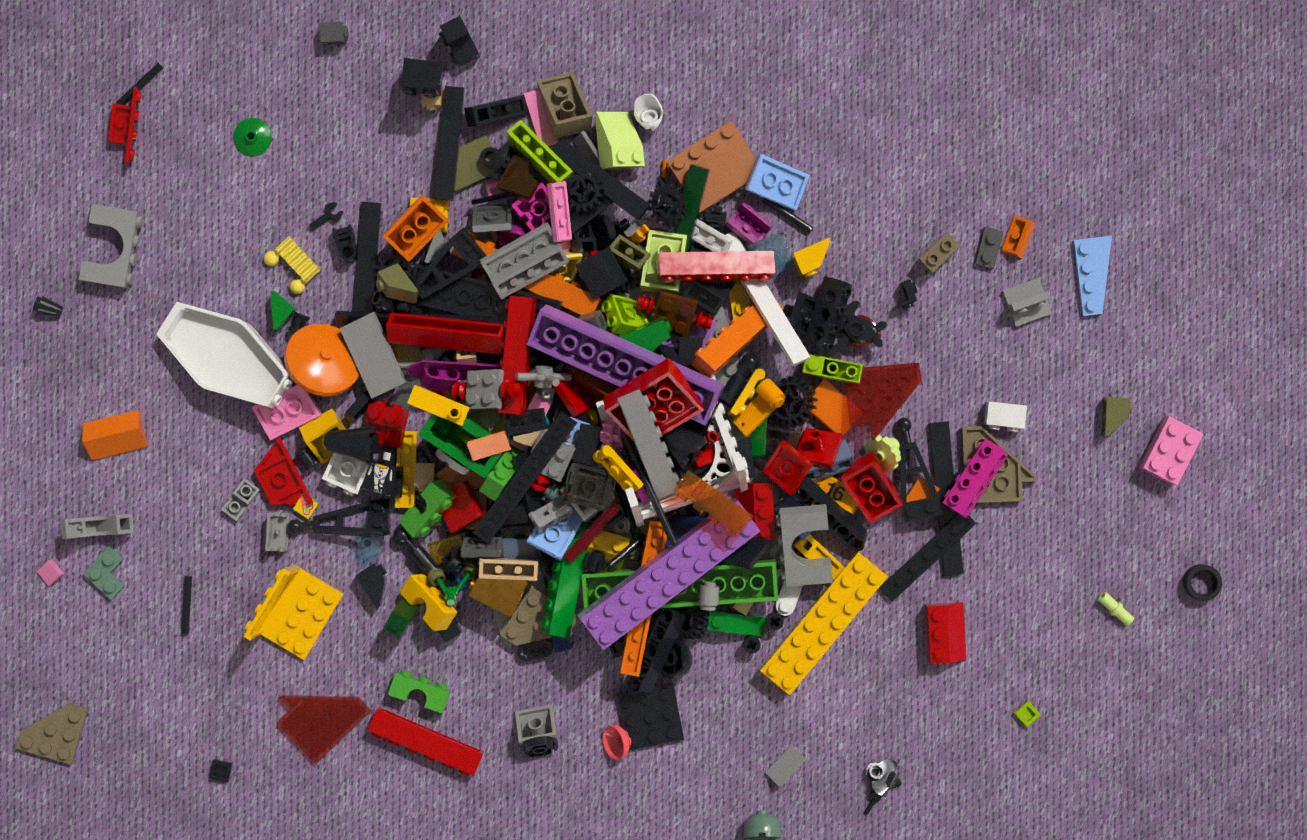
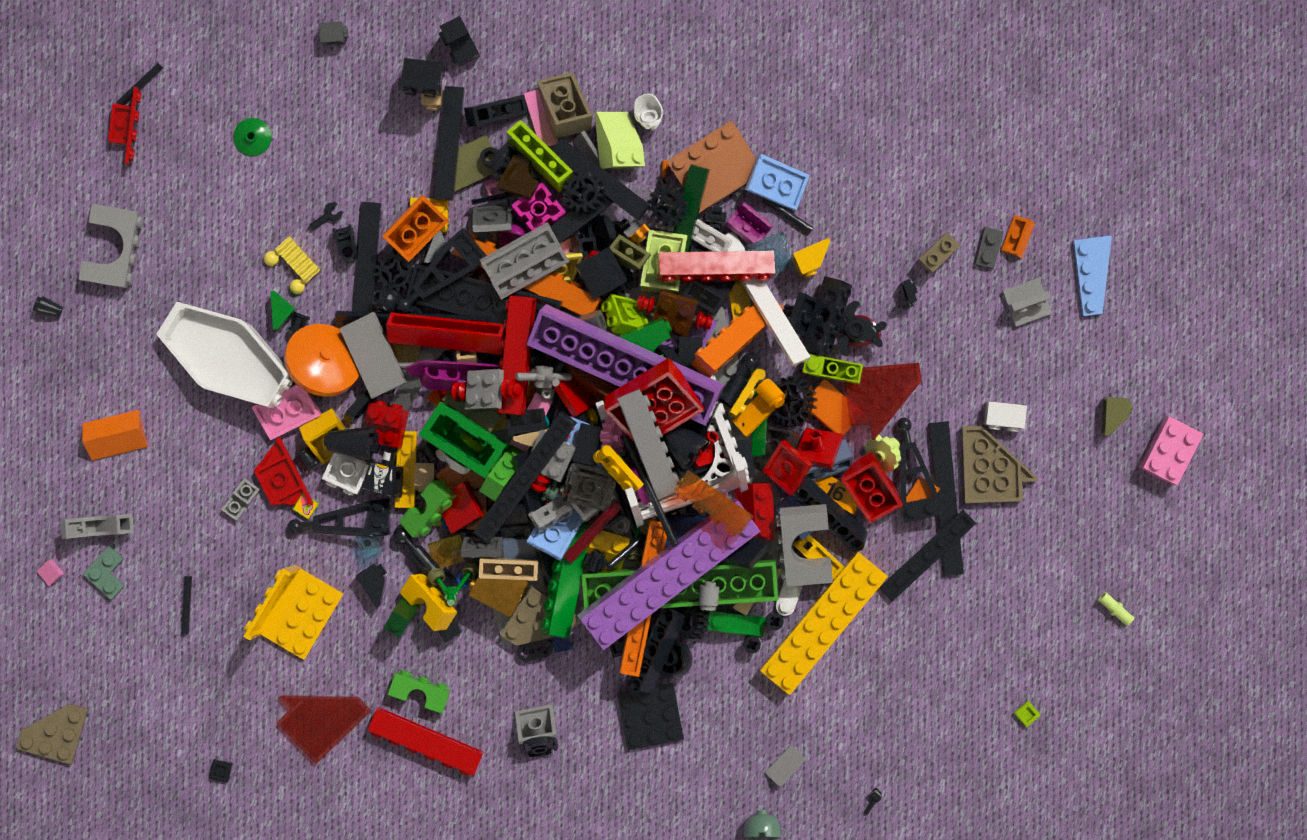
(277, 531): light grey hinge -> none
(396, 284): olive slope -> none
(438, 405): yellow piece -> none
(452, 561): black tile -> none
(488, 445): orange slope -> none
(559, 211): bright pink tile -> none
(616, 742): coral piece -> none
(886, 777): plate -> none
(945, 632): red slope -> none
(975, 478): dark pink brick -> none
(1217, 579): black tyre -> none

